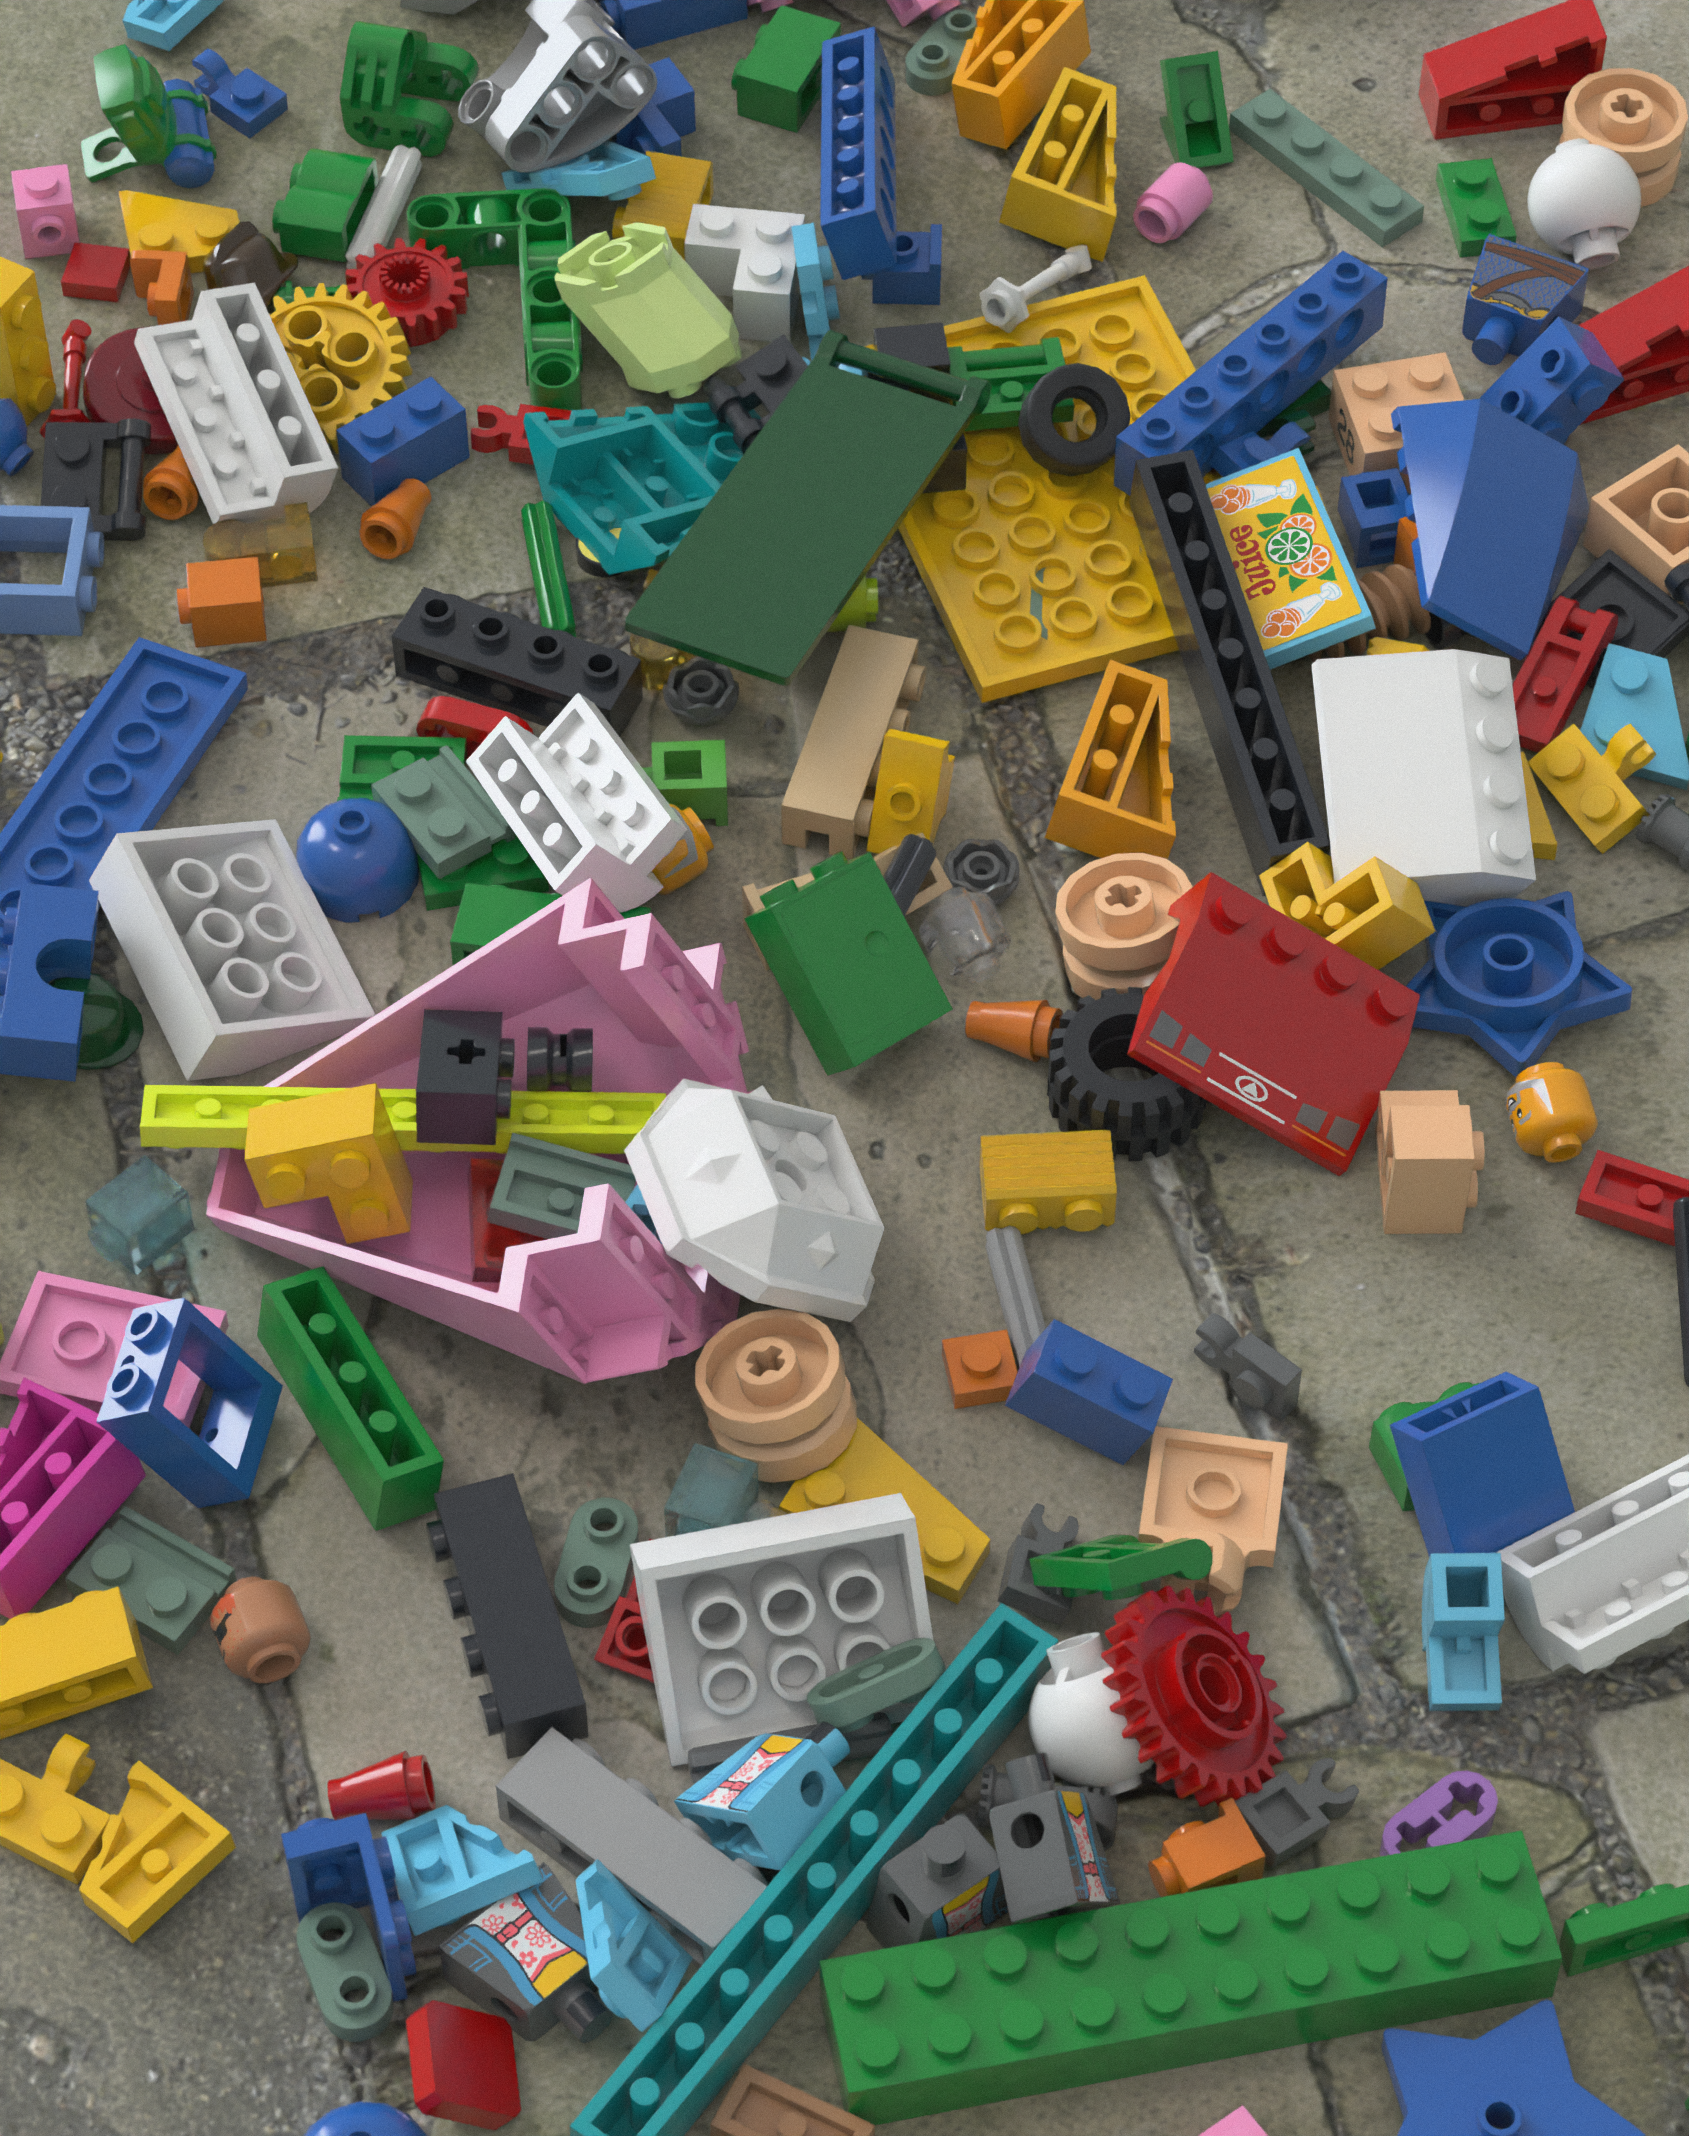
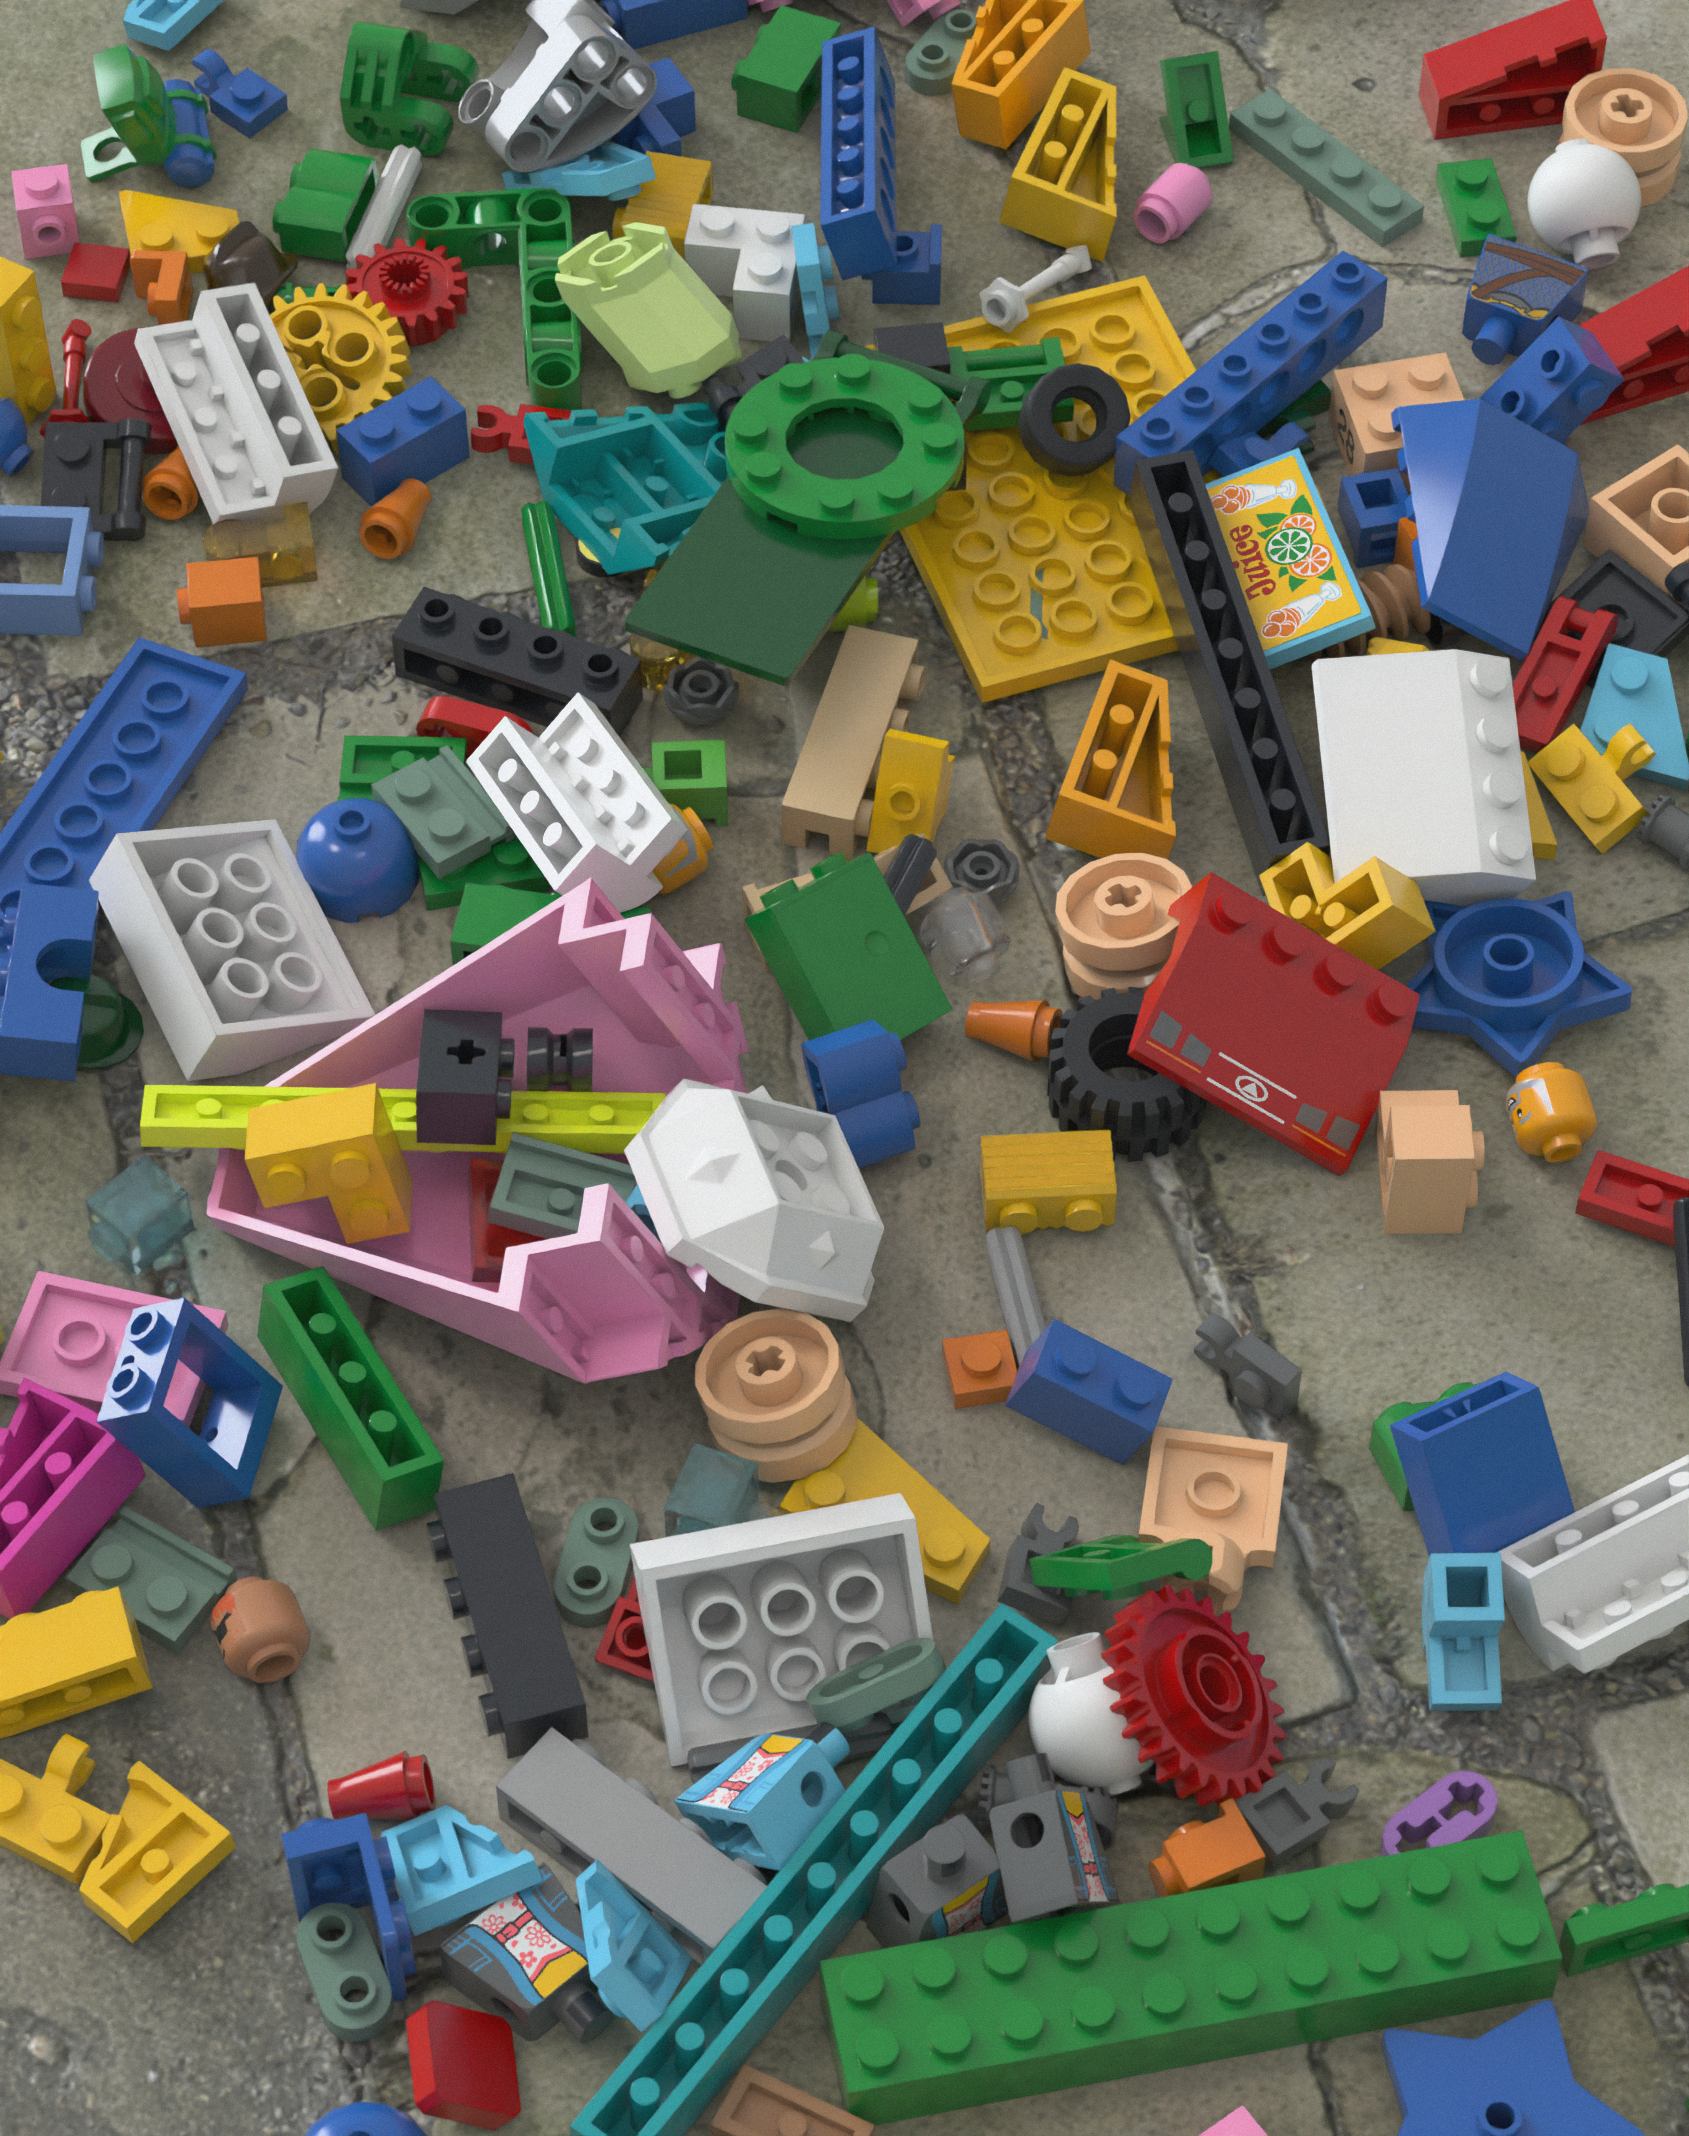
(844, 508): none -> green plate
(860, 1083): none -> blue brick

